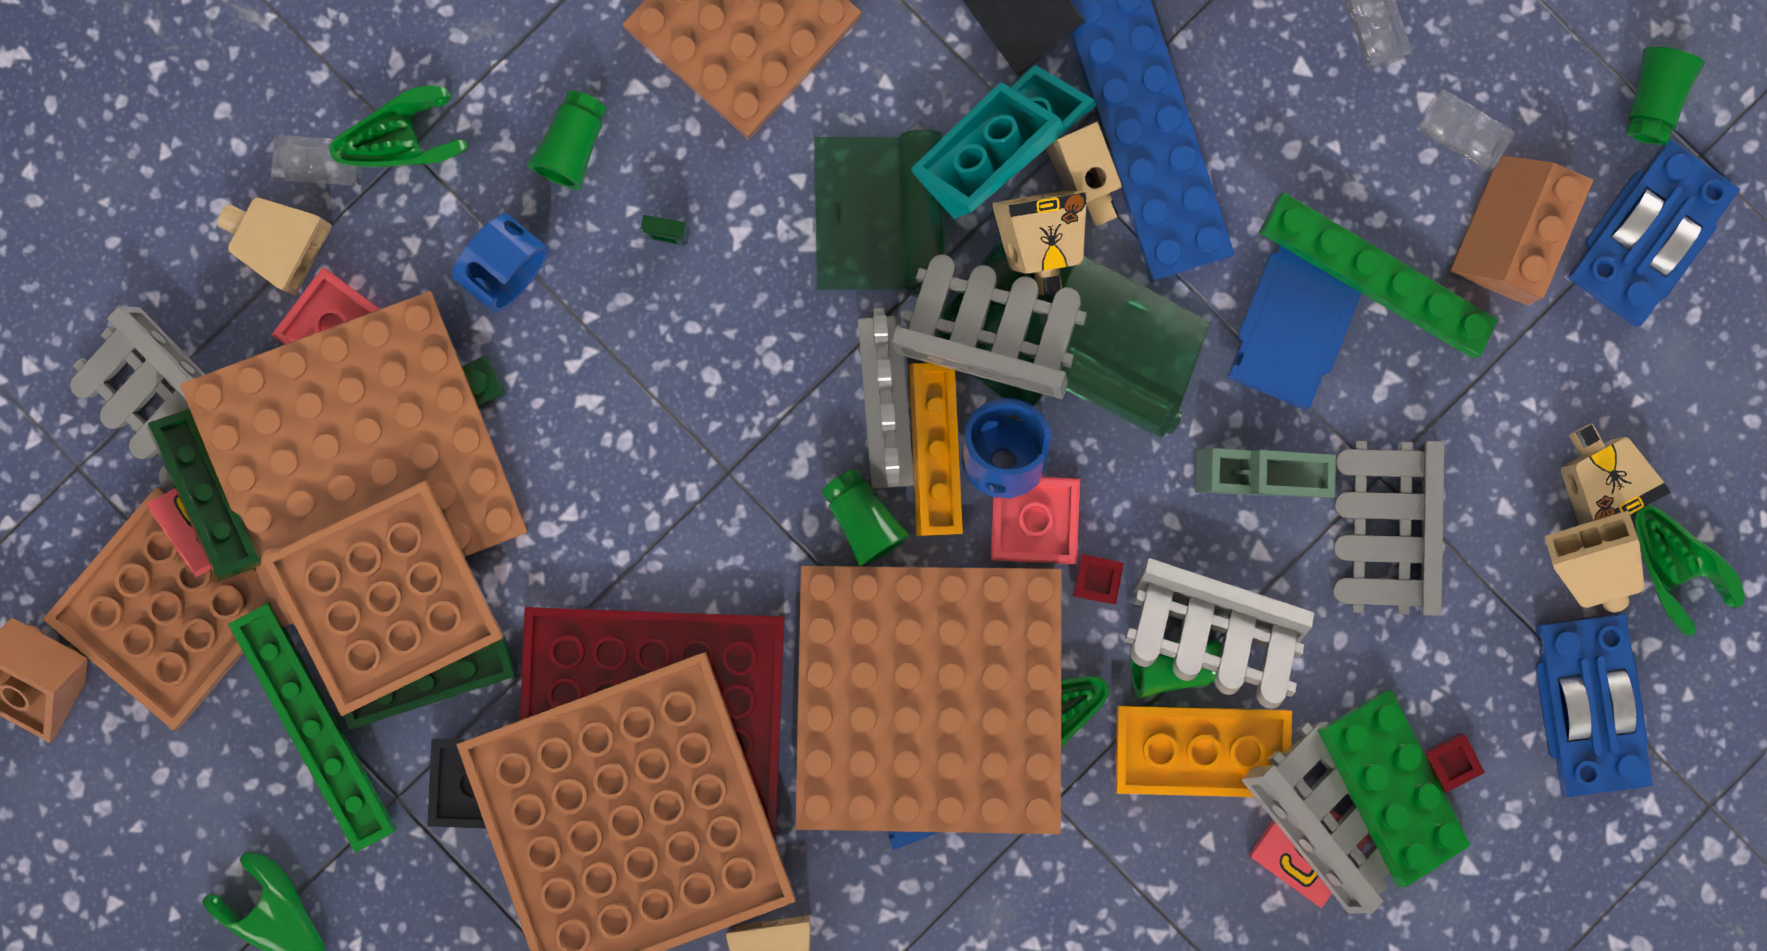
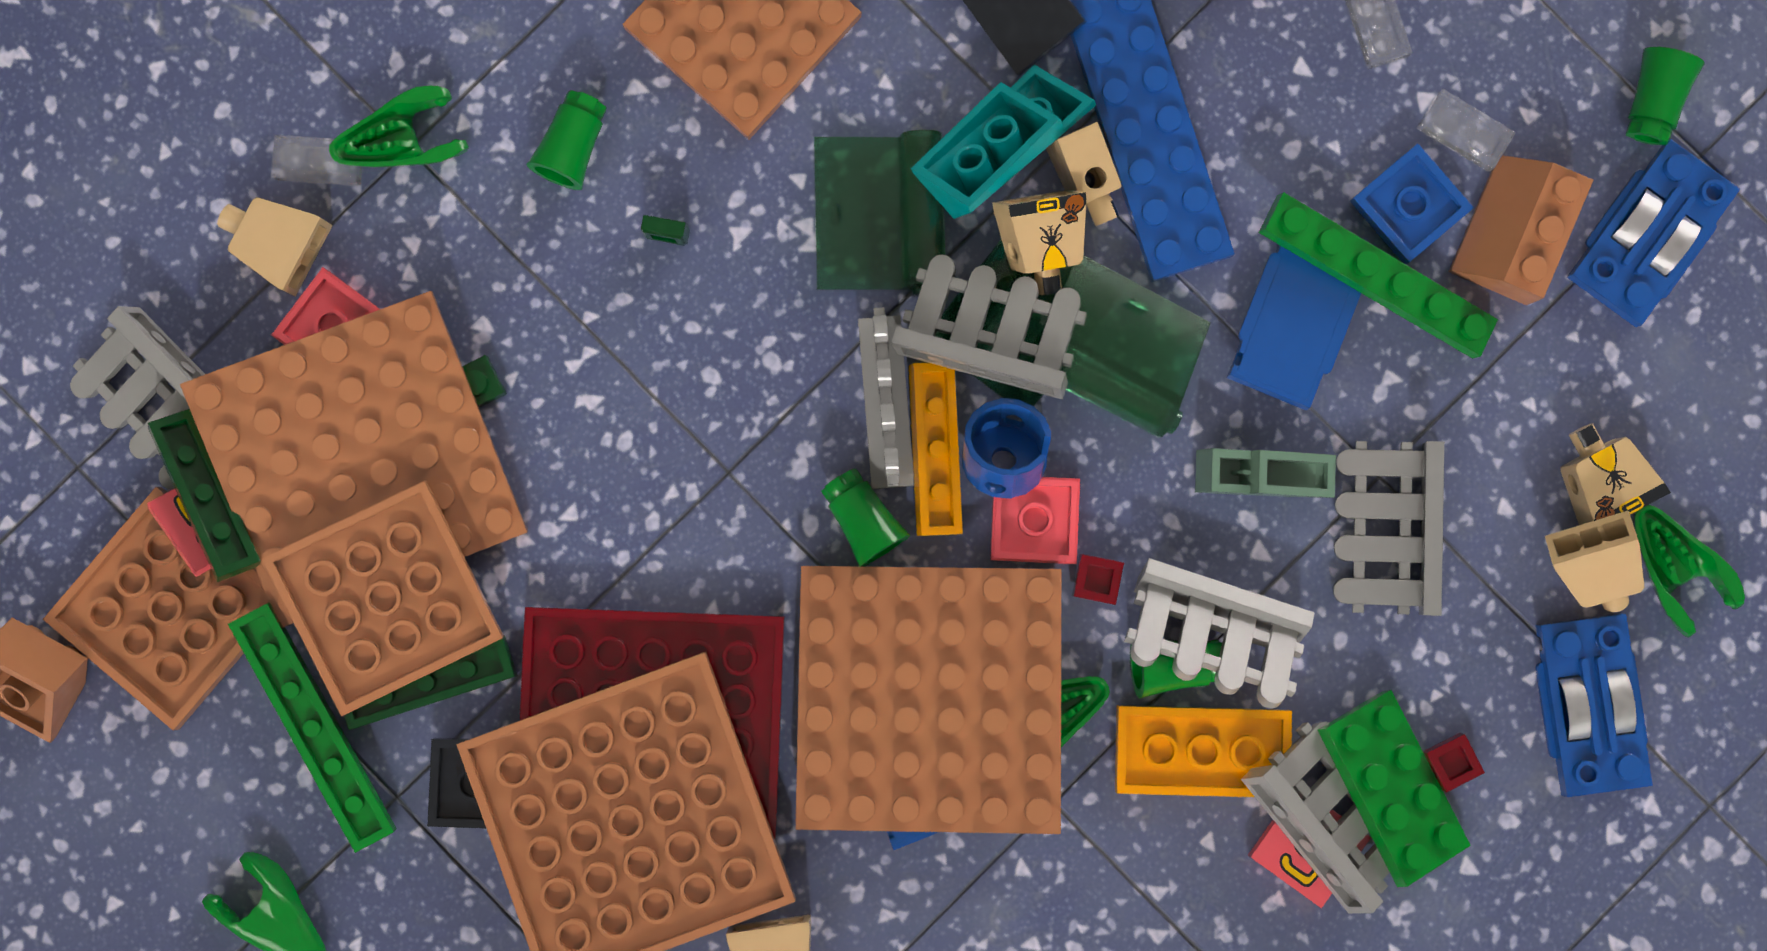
(501, 259): blue piece -> none
(1411, 204): none -> blue plate

